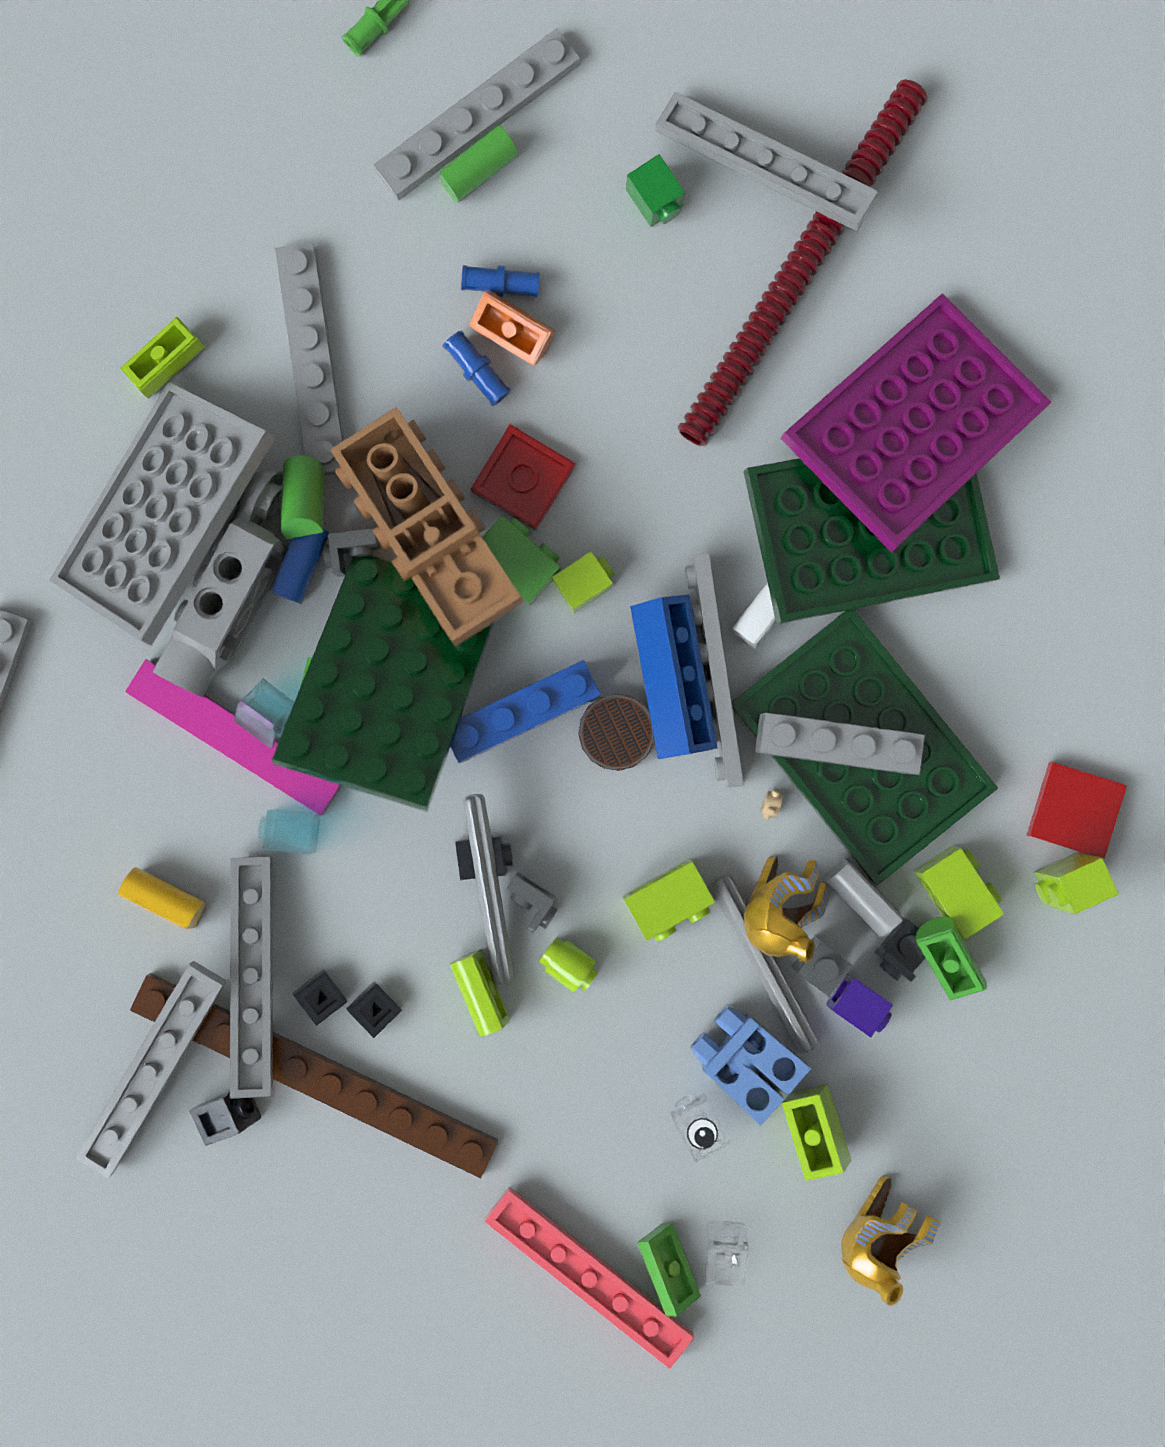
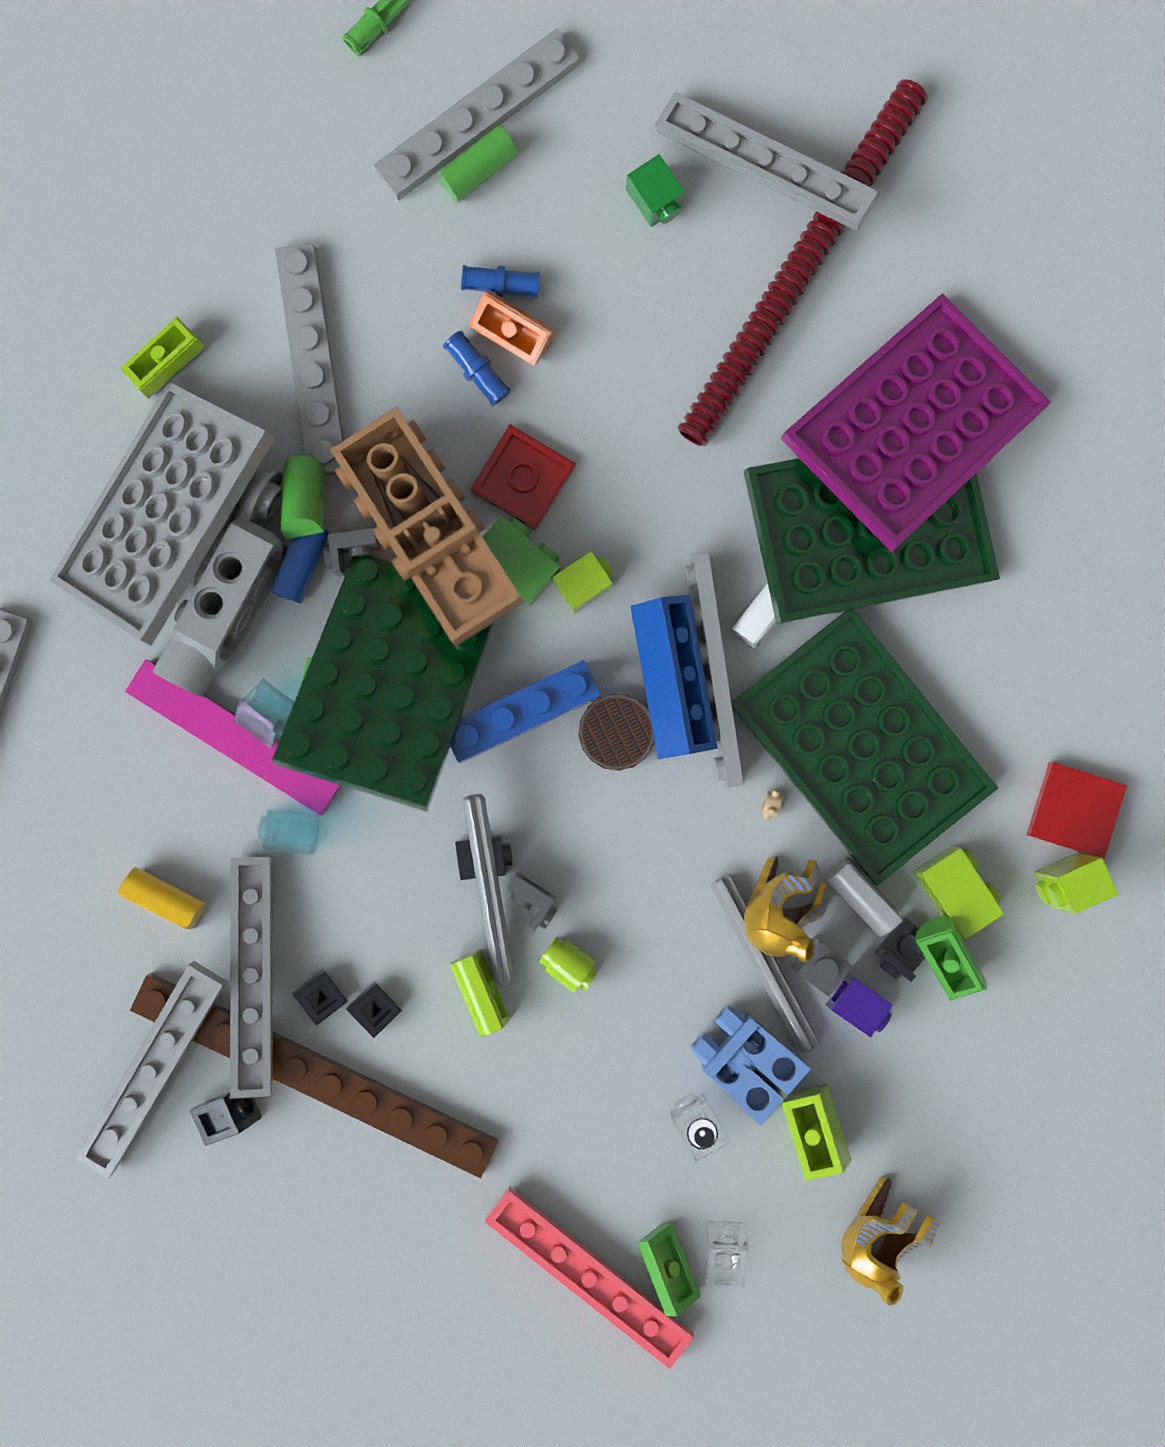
(669, 900): lime brick -> none
(839, 743): light grey brick -> none

